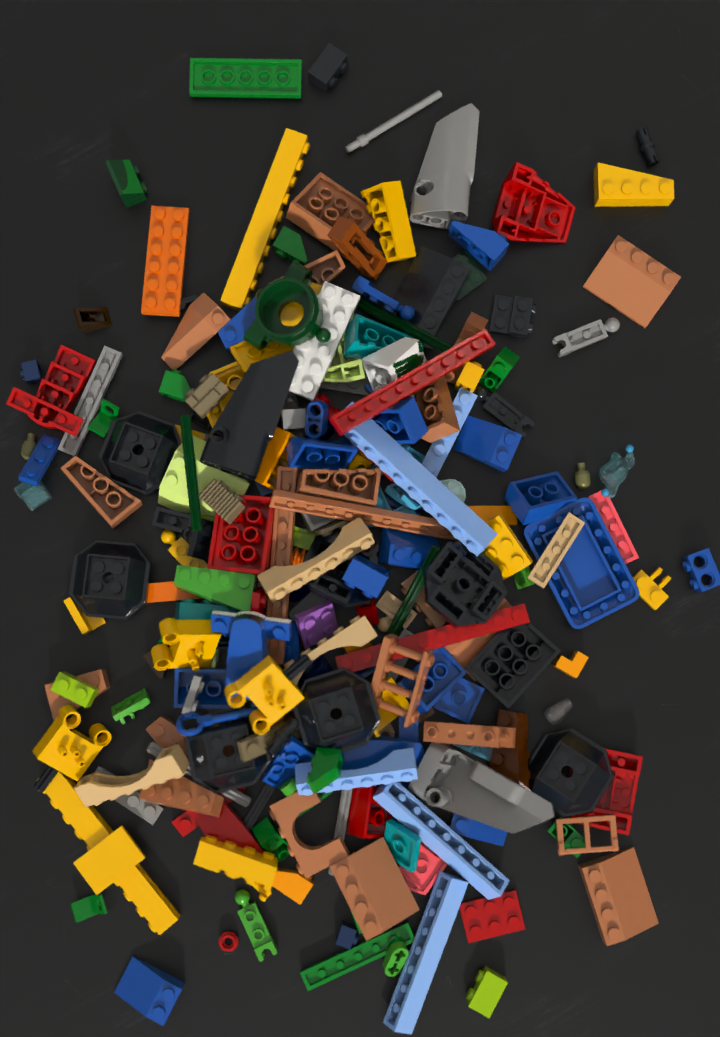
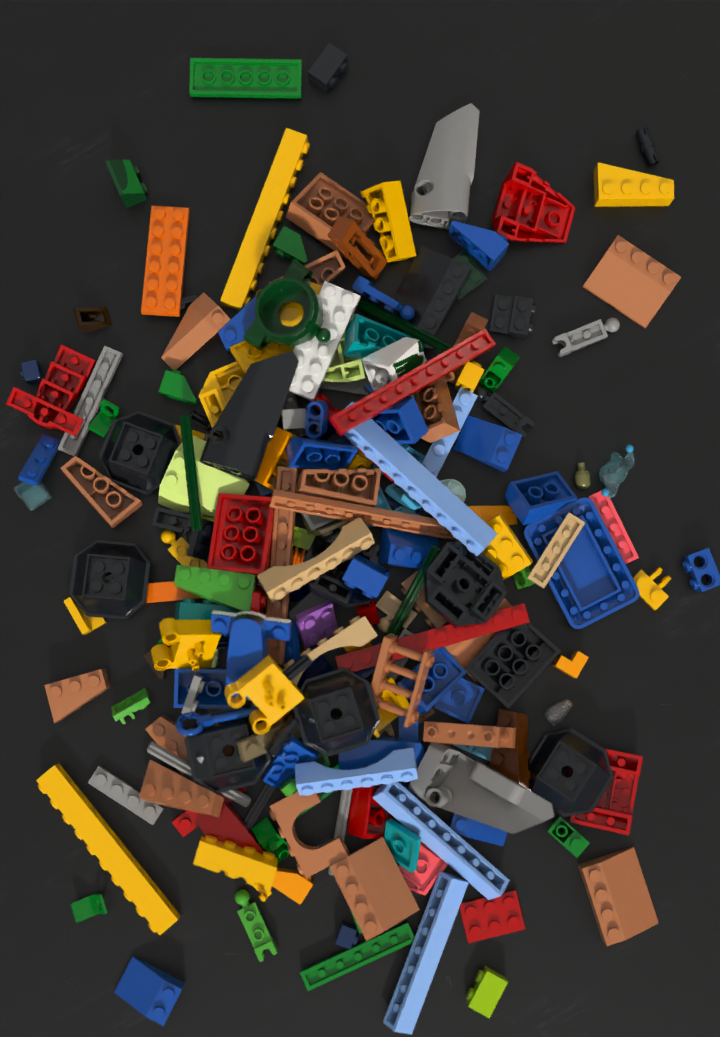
(28, 446): olive cylinder -> none
(68, 749): yellow piece -> none
(74, 689): lime brick -> none
(101, 787): tan arch -> none
(109, 860): yellow tile -> none
(206, 395): dark tan brick -> none
(222, 501): dark tan brick -> none
(228, 947): red plate -> none
(325, 768): green slope -> none
(362, 139): light grey bar -> none
(399, 959): bright green beam -> none
(585, 820): nougat window -> none

